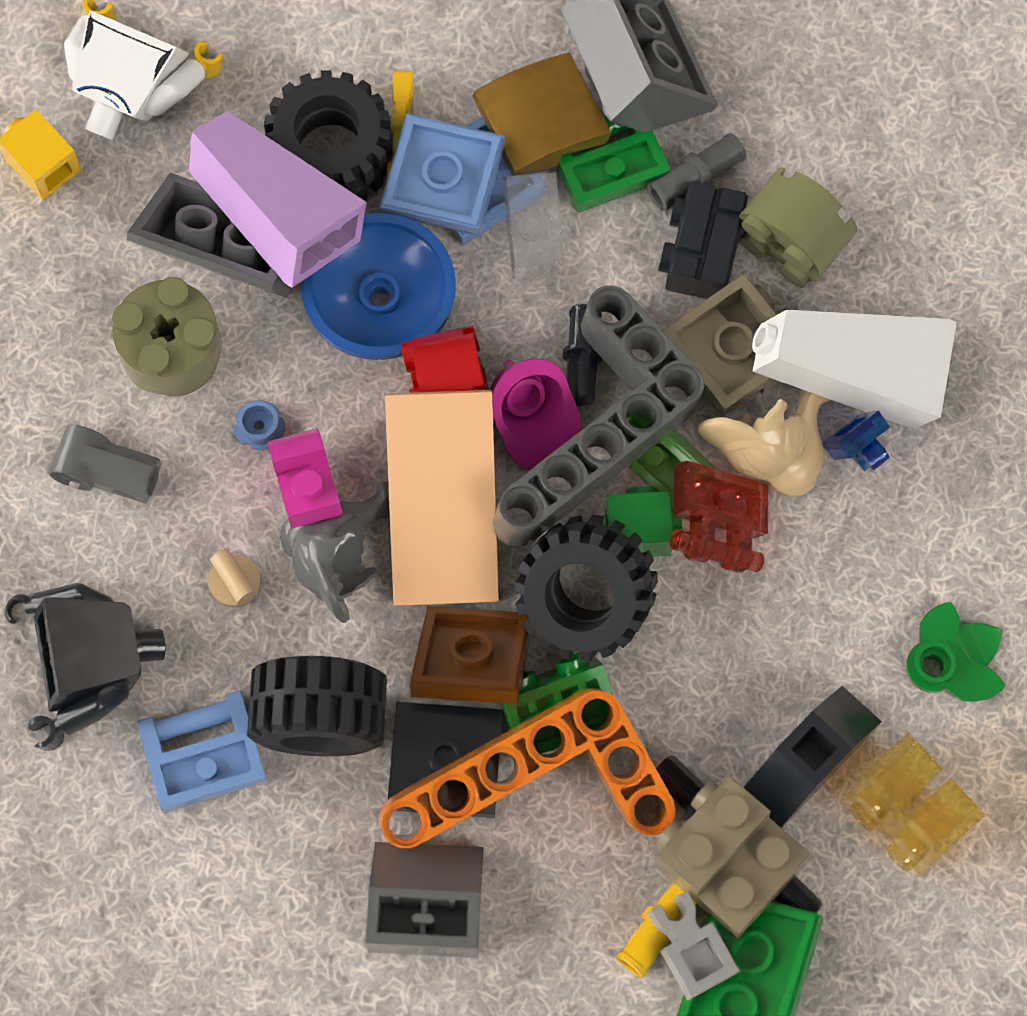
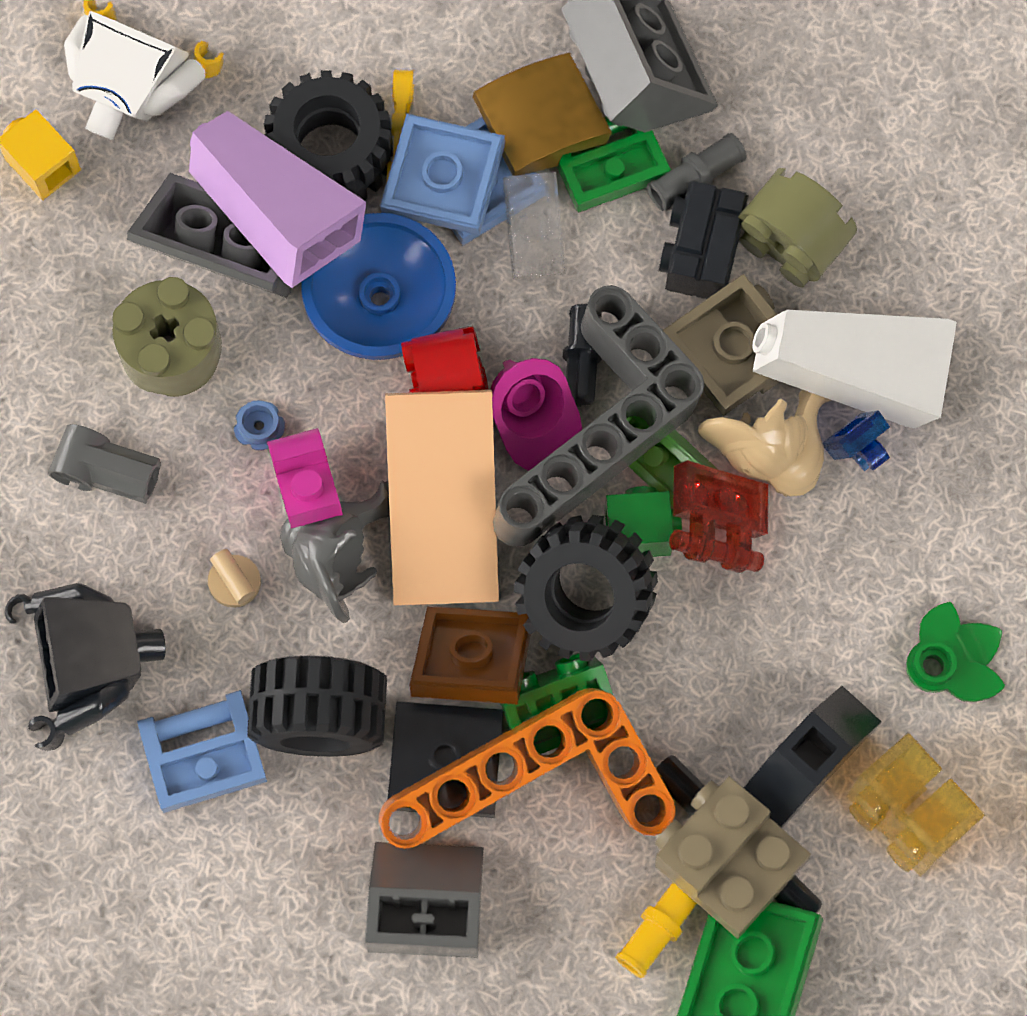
(696, 954): light grey plate -> none

